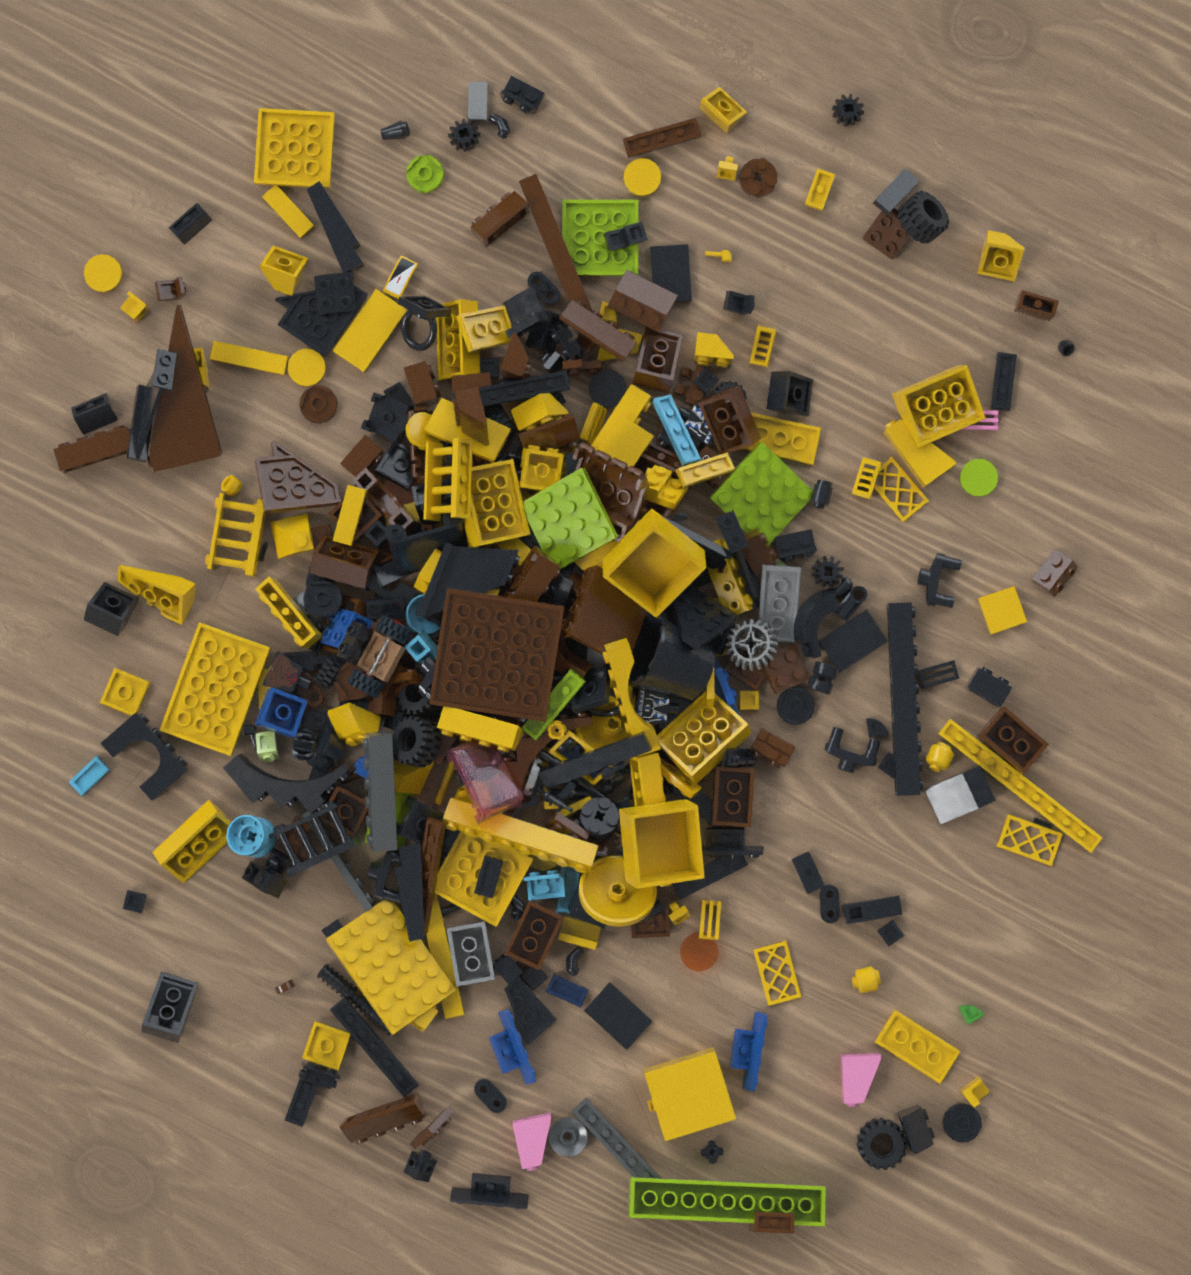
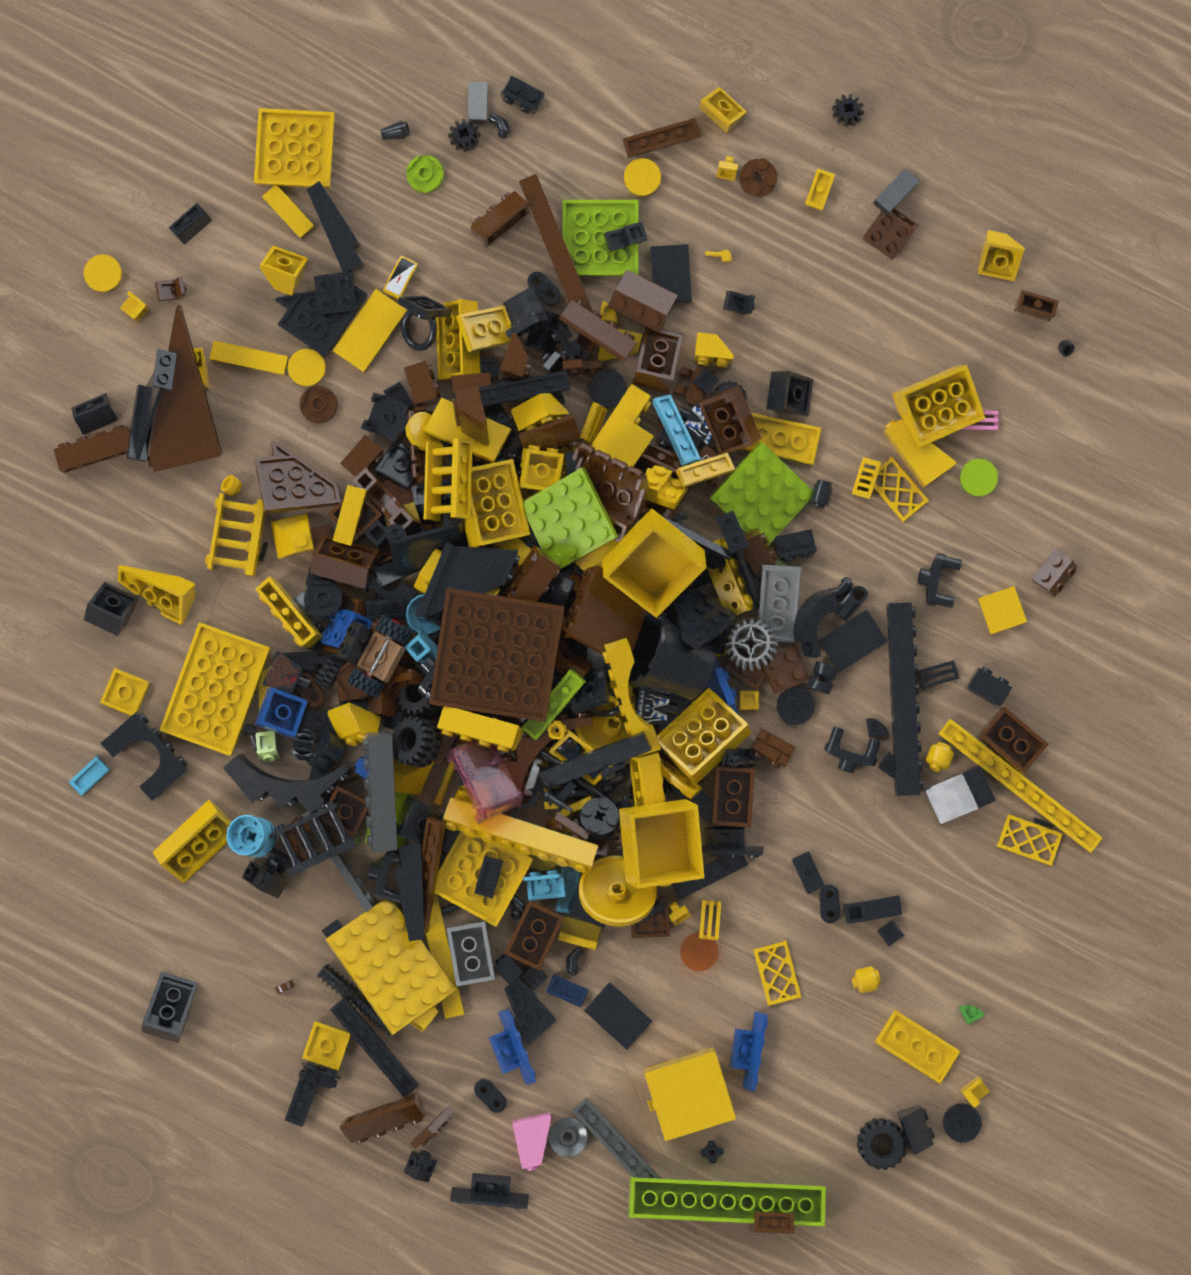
(134, 901): black plate -> none
(710, 691): yellow tile -> none
(753, 360): yellow slope -> none
(820, 570): black gear -> none
(857, 1076): bright pink slope -> none
(923, 217): black tyre -> none
(1003, 381): black tile -> none

